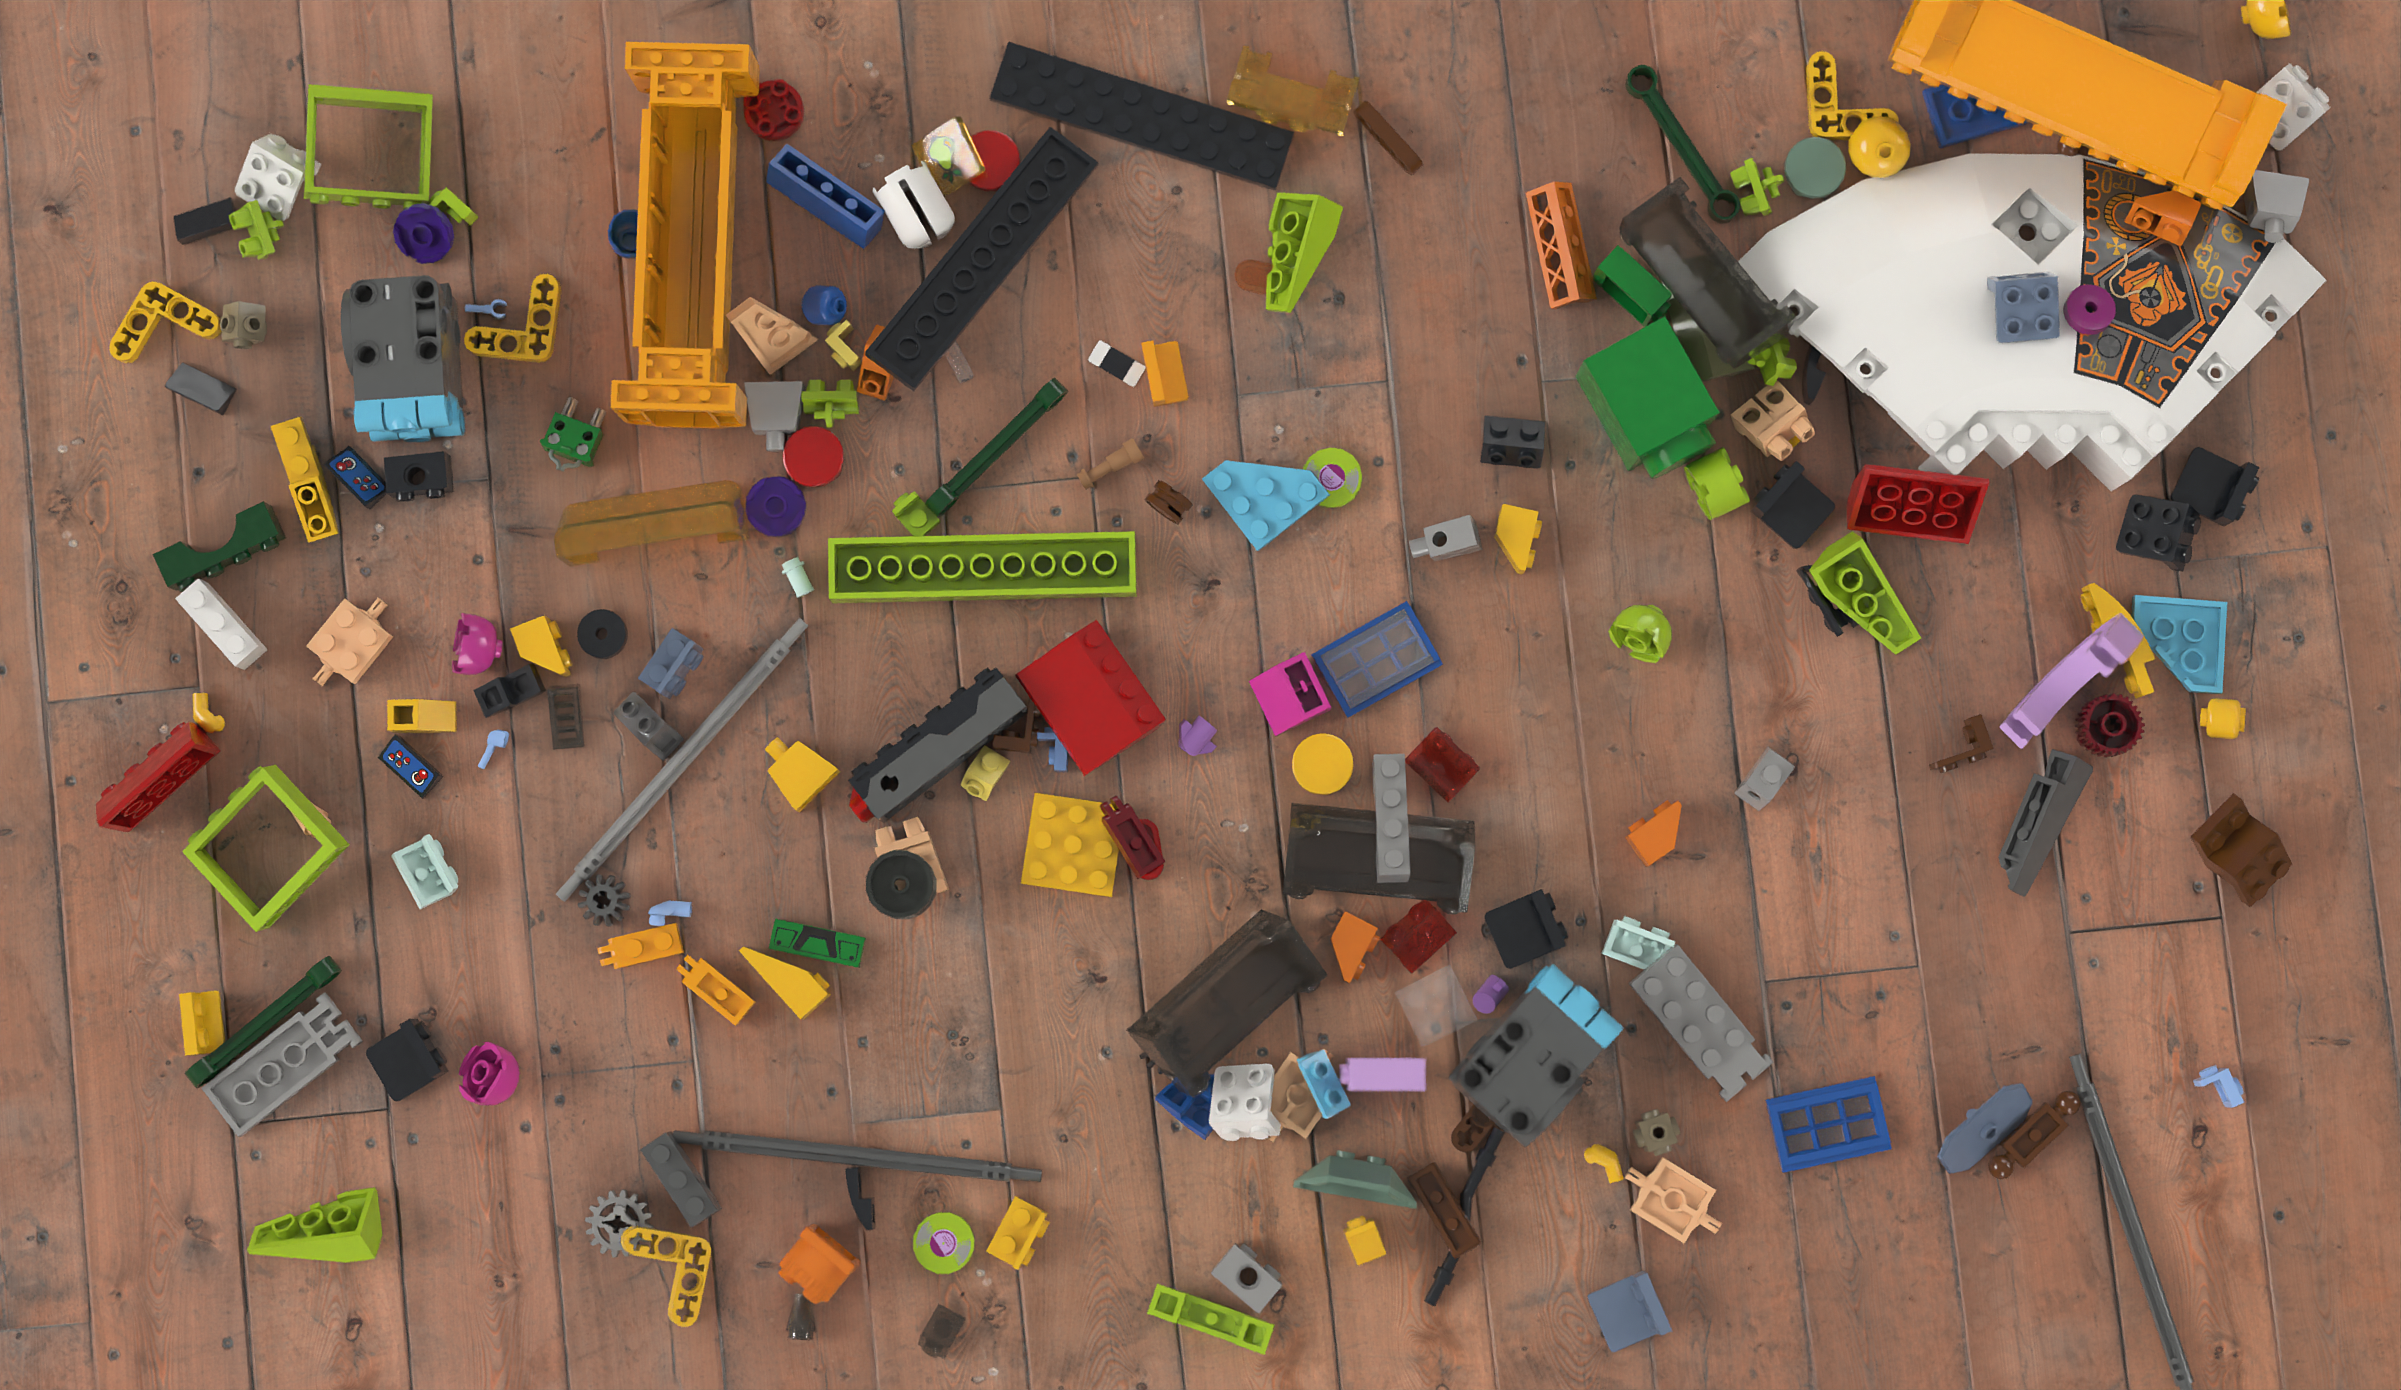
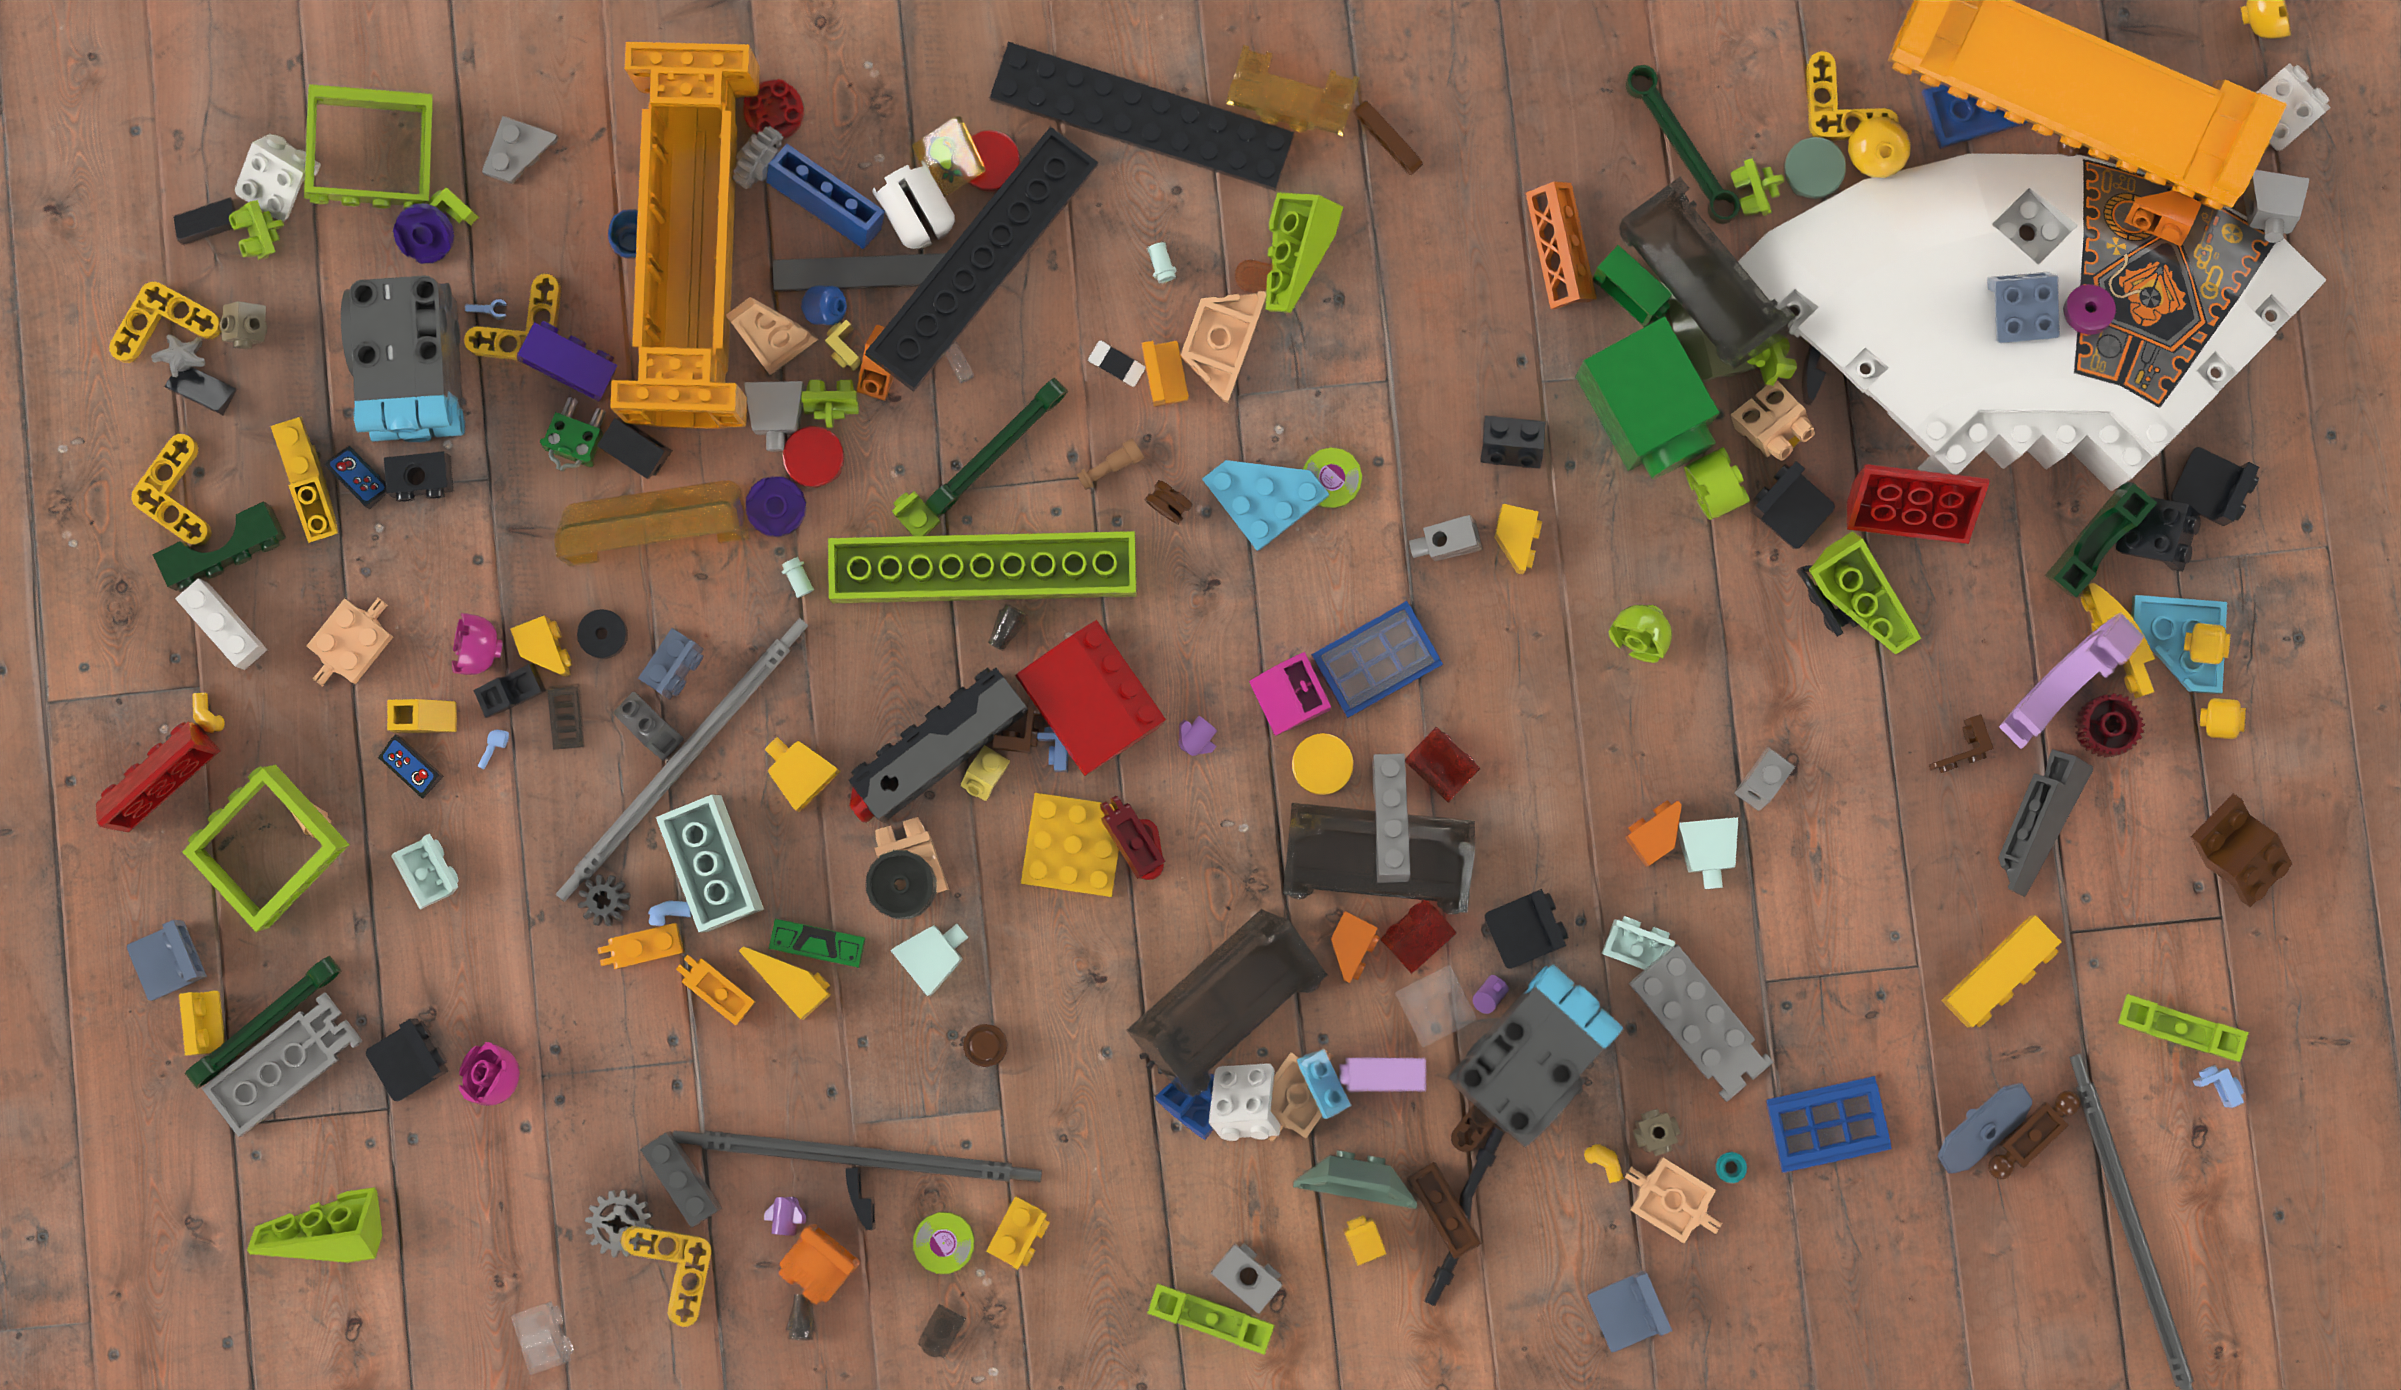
(162, 489): none -> yellow beam
(166, 960): none -> sand blue bracket
(180, 355): none -> light grey animal
(515, 149): none -> light grey wing
(542, 1337): none -> clear brick
(567, 360): none -> dark purple brick
(634, 448): none -> black hinge
(709, 863): none -> light aqua brick
(756, 156): none -> light grey gear
(785, 1215): none -> medium lavender piece
(853, 272): none -> dark grey tile
(931, 956): none -> light aqua torso
(985, 1045): none -> reddish brown wheel
(1007, 625): none -> clear smoke cone
(1161, 262): none -> light aqua pin
(1221, 339): none -> light nougat wing
(1709, 848): none -> light aqua torso
(1741, 1167): none -> teal plate
(2002, 971): none -> yellow brick
(2117, 517): none -> dark green arch
(2183, 1028): none -> lime slope
(2207, 643): none -> yellow head

